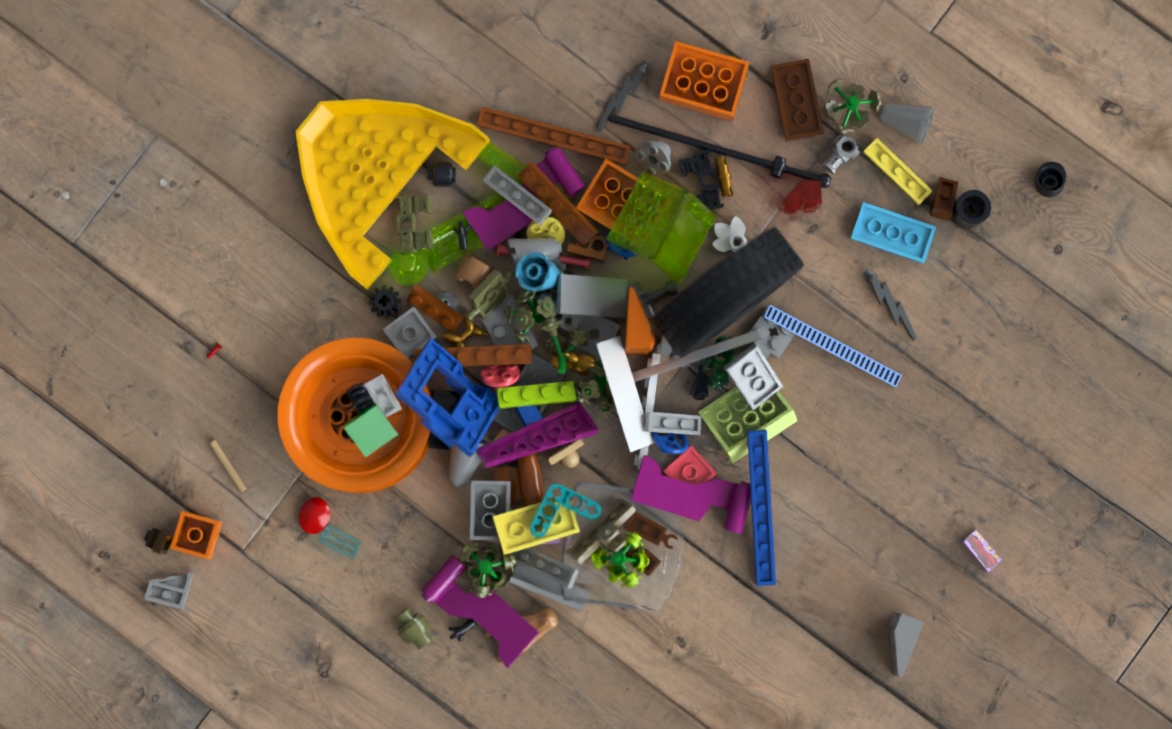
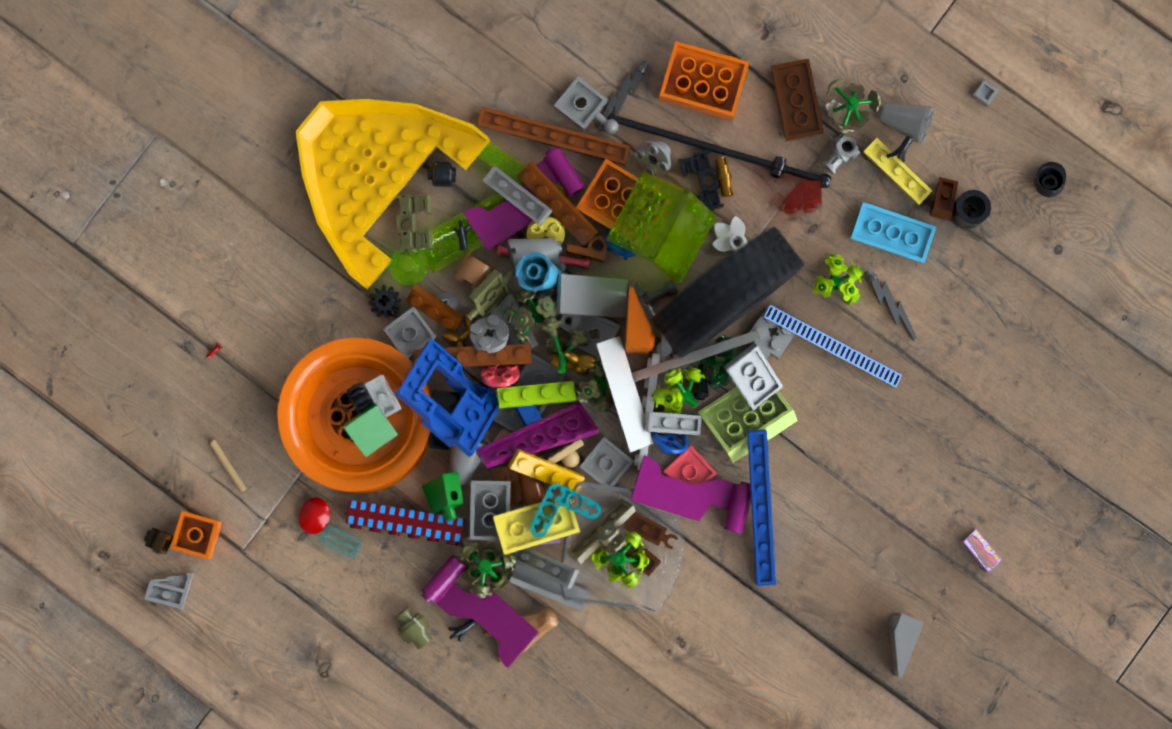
(405, 521): none -> dark red brick
(444, 495): none -> green torso
(489, 324): none -> light grey plate
(544, 470): none -> yellow plate
(583, 116): none -> light grey plate
(606, 463): none -> light grey plate
(677, 396): none -> lime plant
(847, 289): none -> lime plant
(901, 150): none -> black bar
(985, 93): none -> light grey tile

